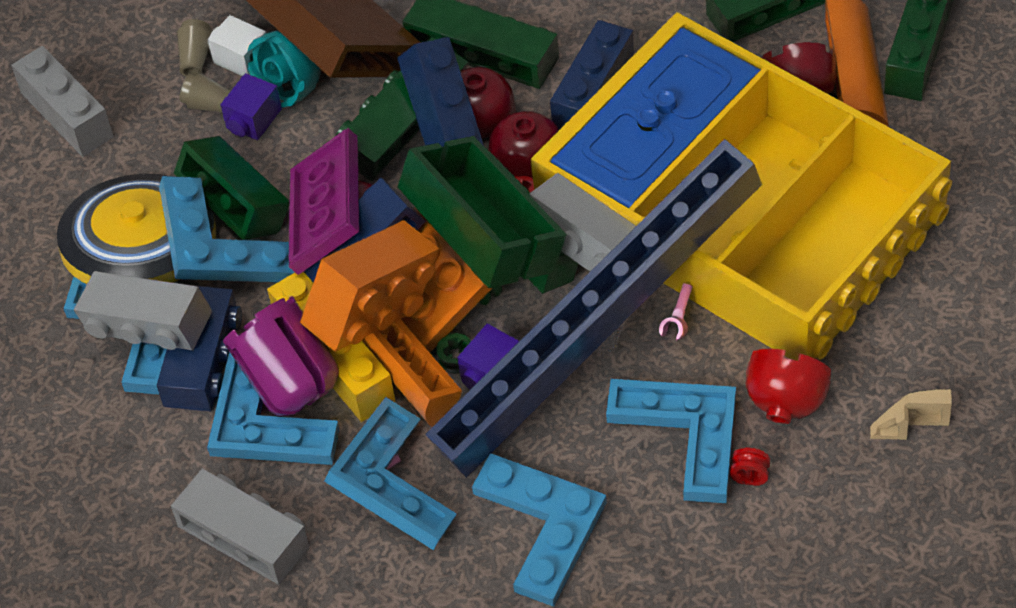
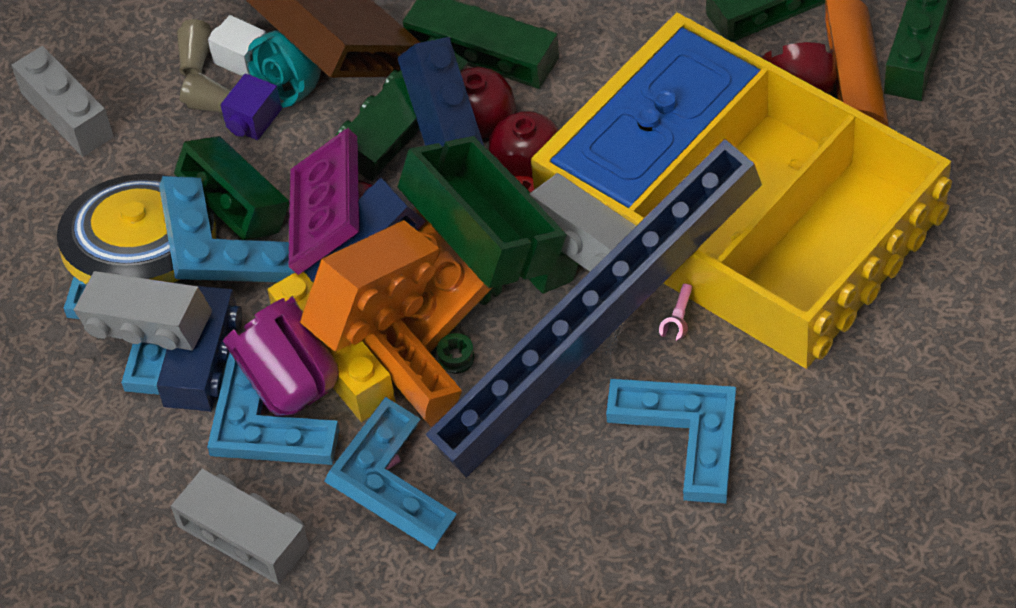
(483, 354): dark purple brick -> none
(569, 517): dark azure plate -> none
(595, 64): dark blue brick -> none
(750, 466): red bush -> none
(786, 386): red cylinder -> none
(915, 408): tan slope -> none

